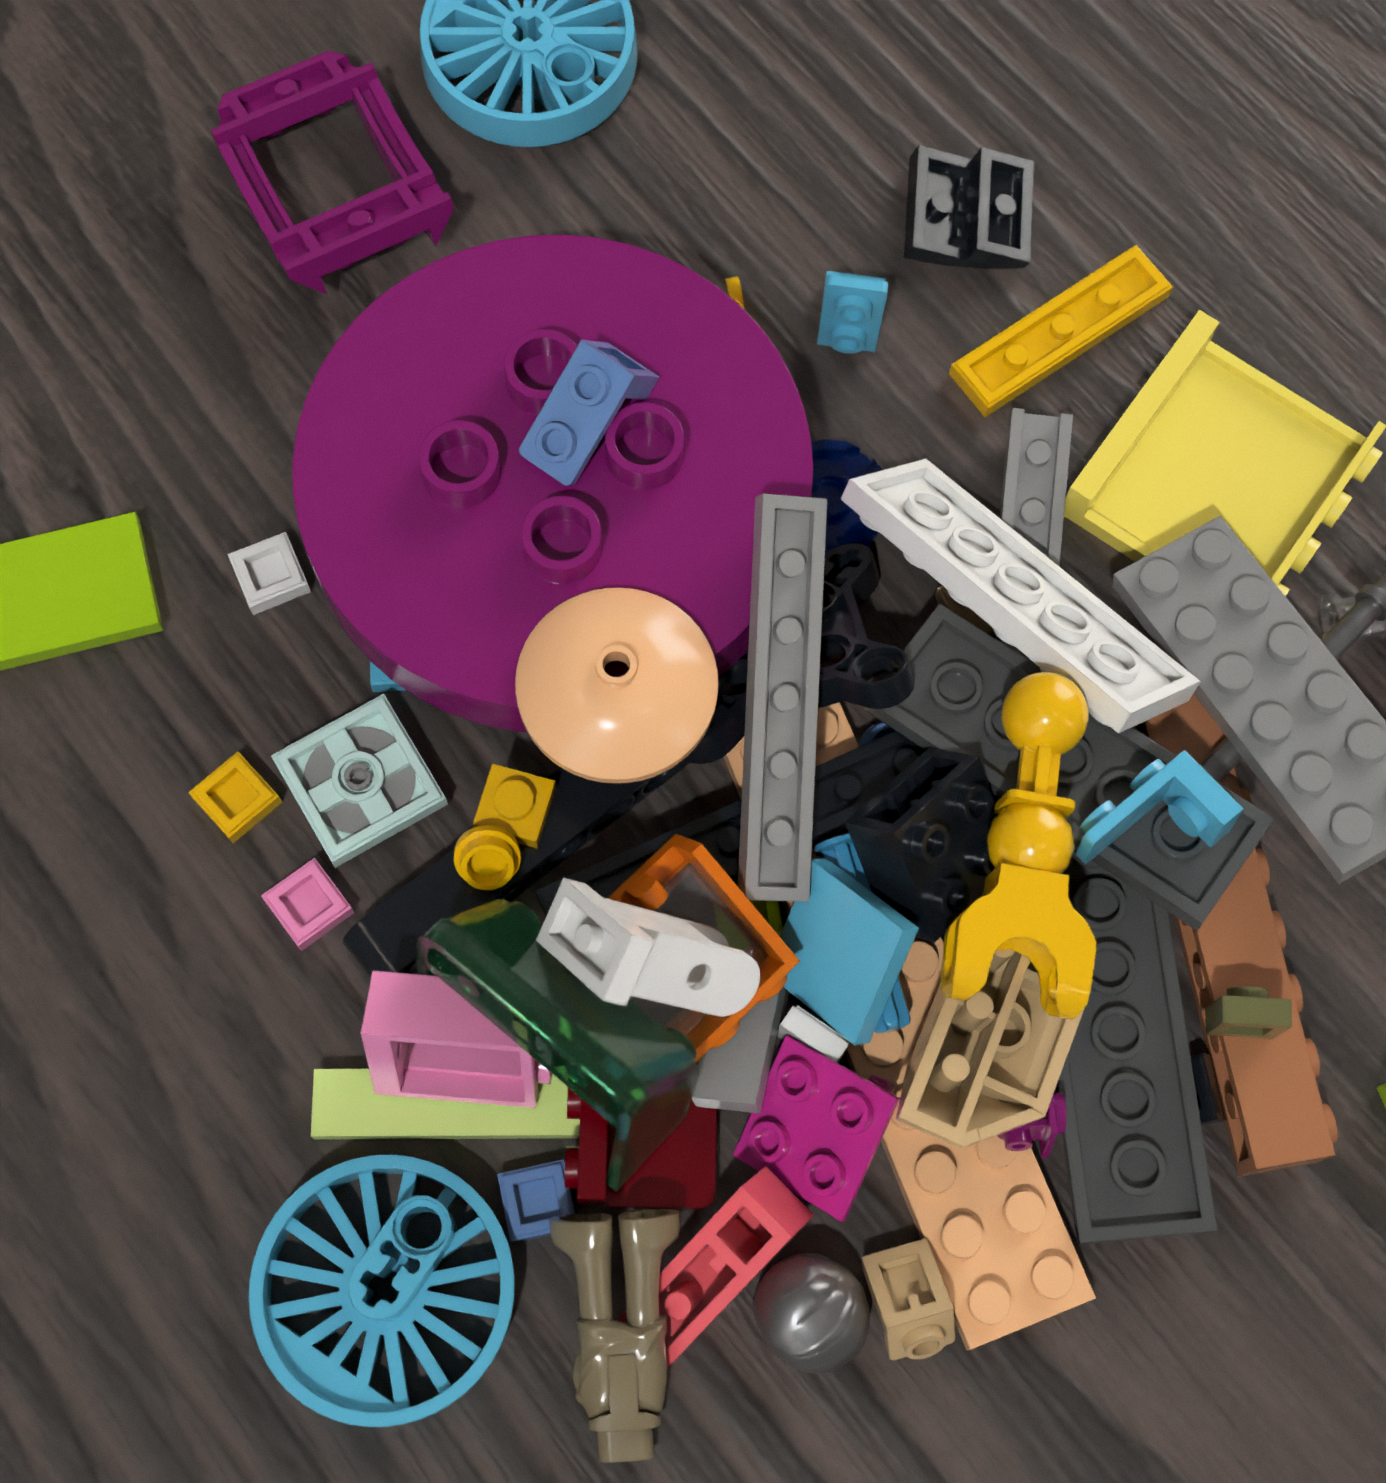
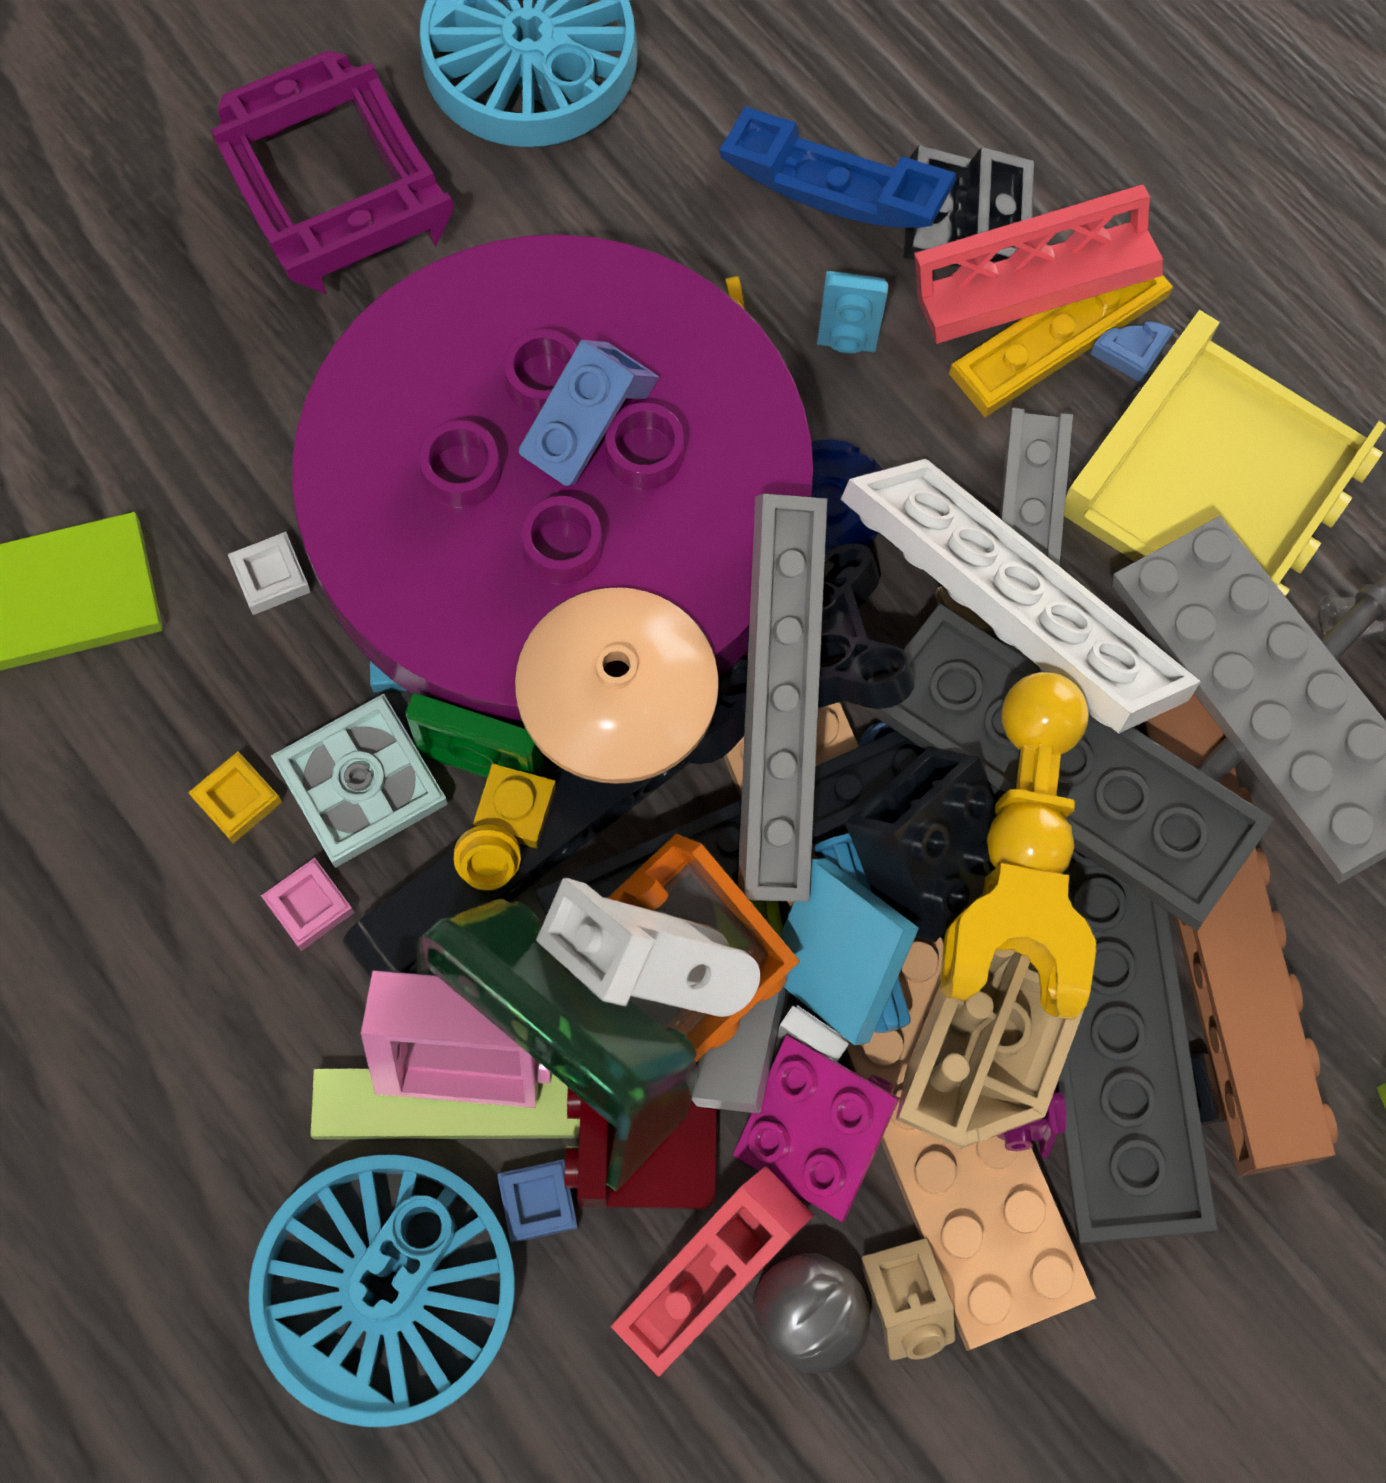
(470, 739): none -> green tile
(619, 1363): dark tan piece -> none
(834, 180): none -> blue slope
(1037, 274): none -> coral fence
(1132, 348): none -> medium blue tile
(1192, 797): medium azure bracket -> none
(1248, 1013): olive plate -> none

